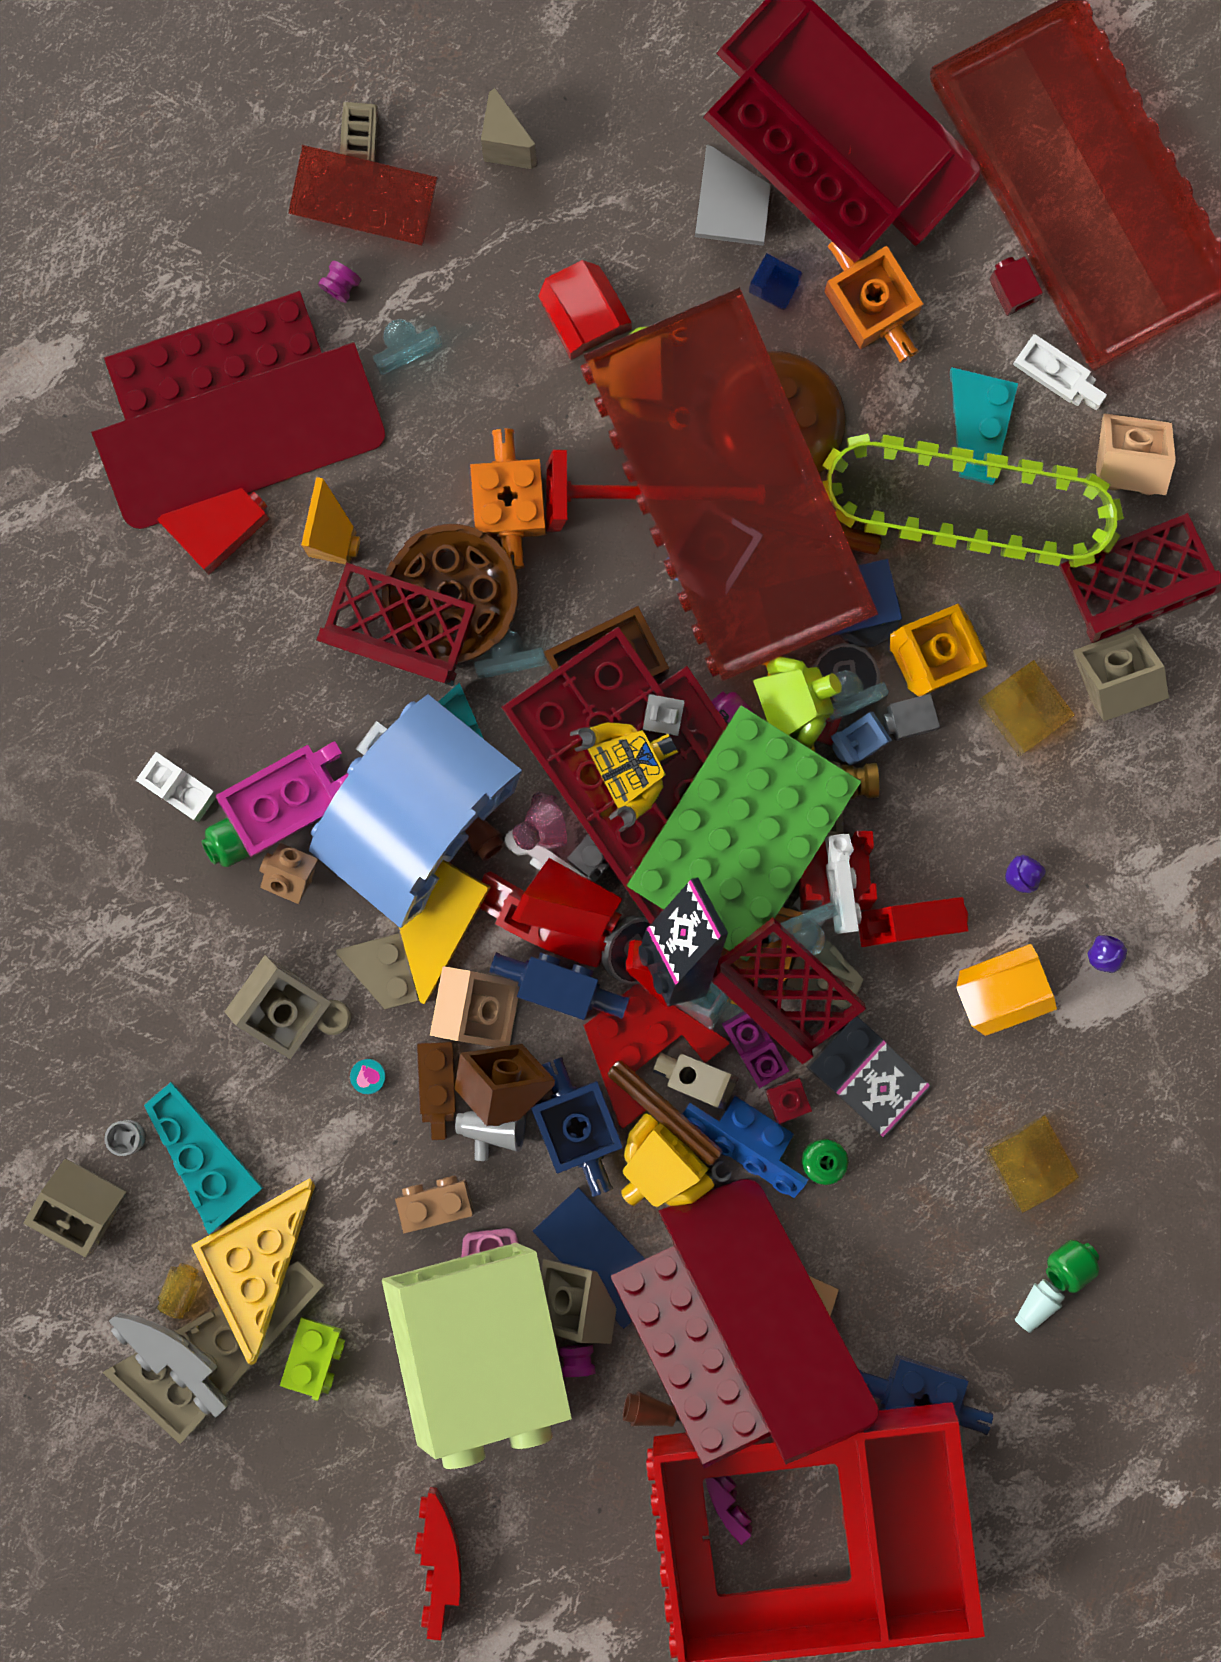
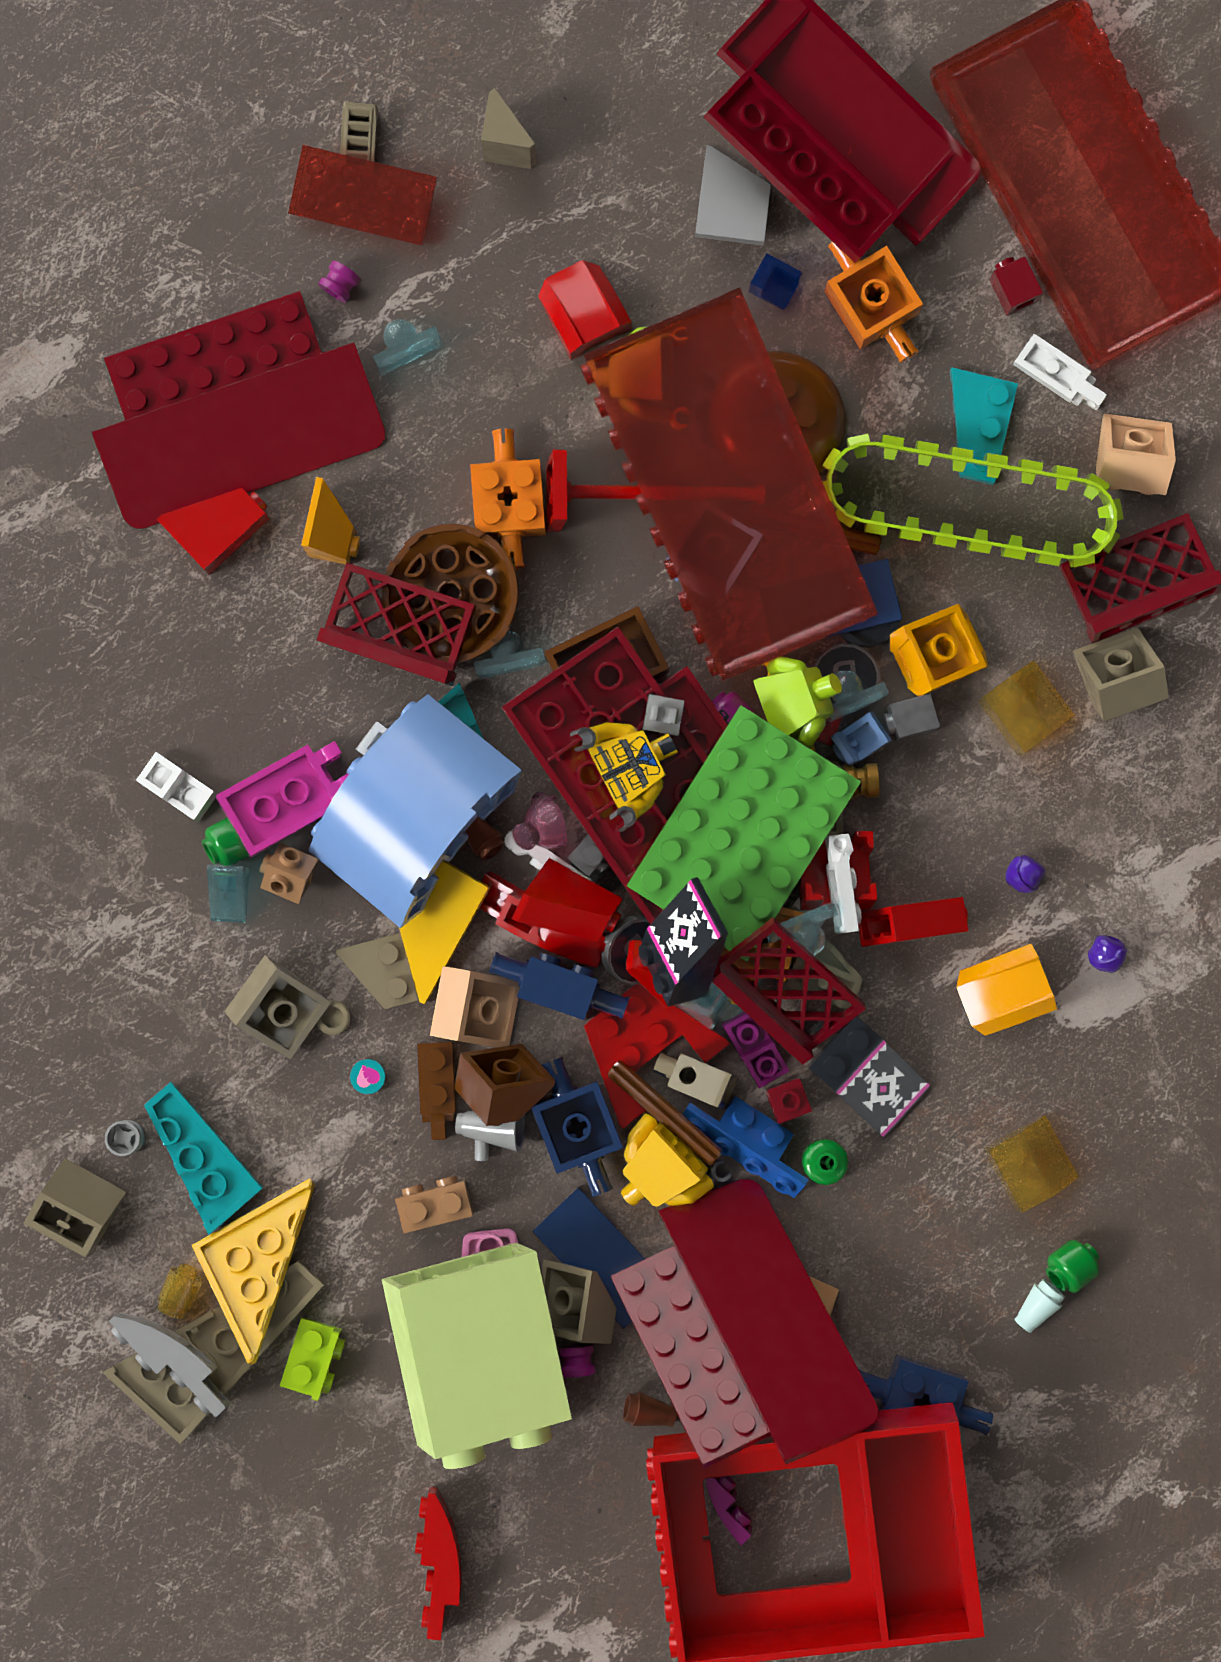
(228, 892): none -> clear light blue slope

